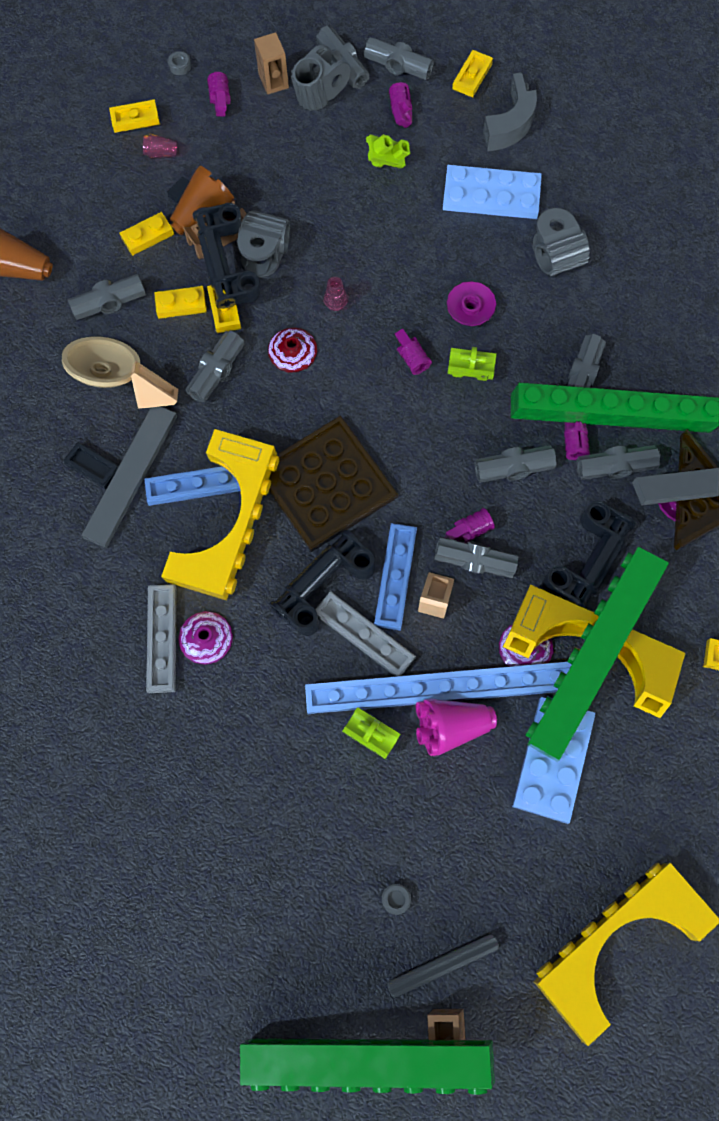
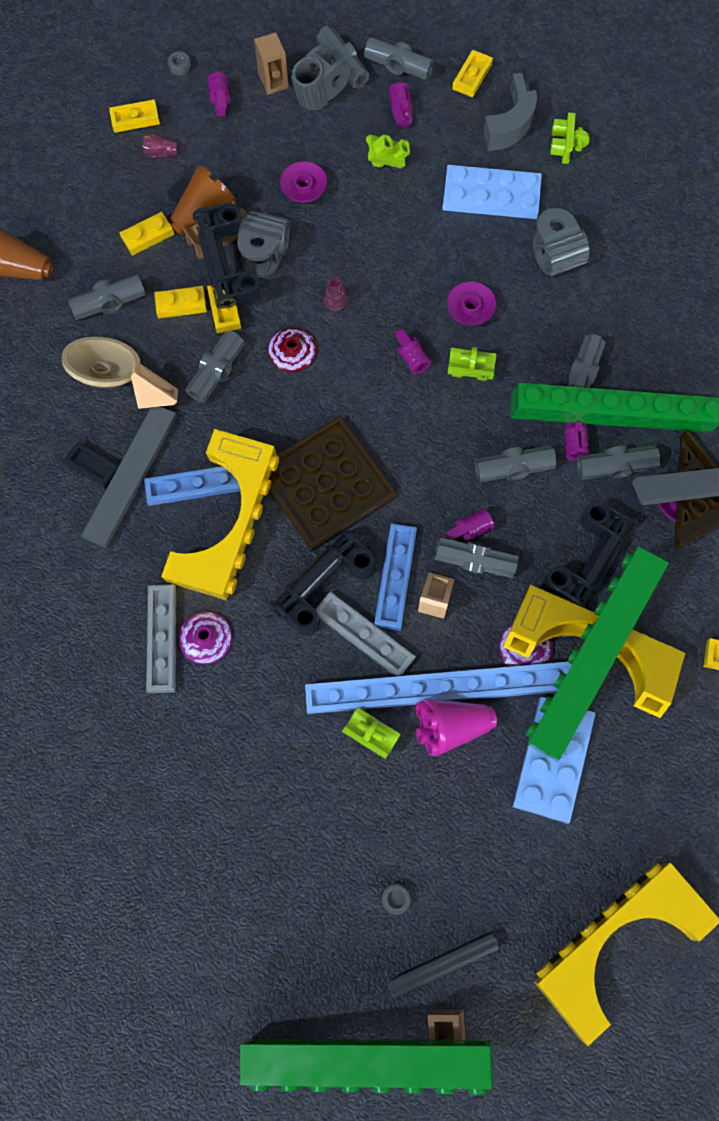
(301, 175): none -> magenta dish
(571, 139): none -> lime hips

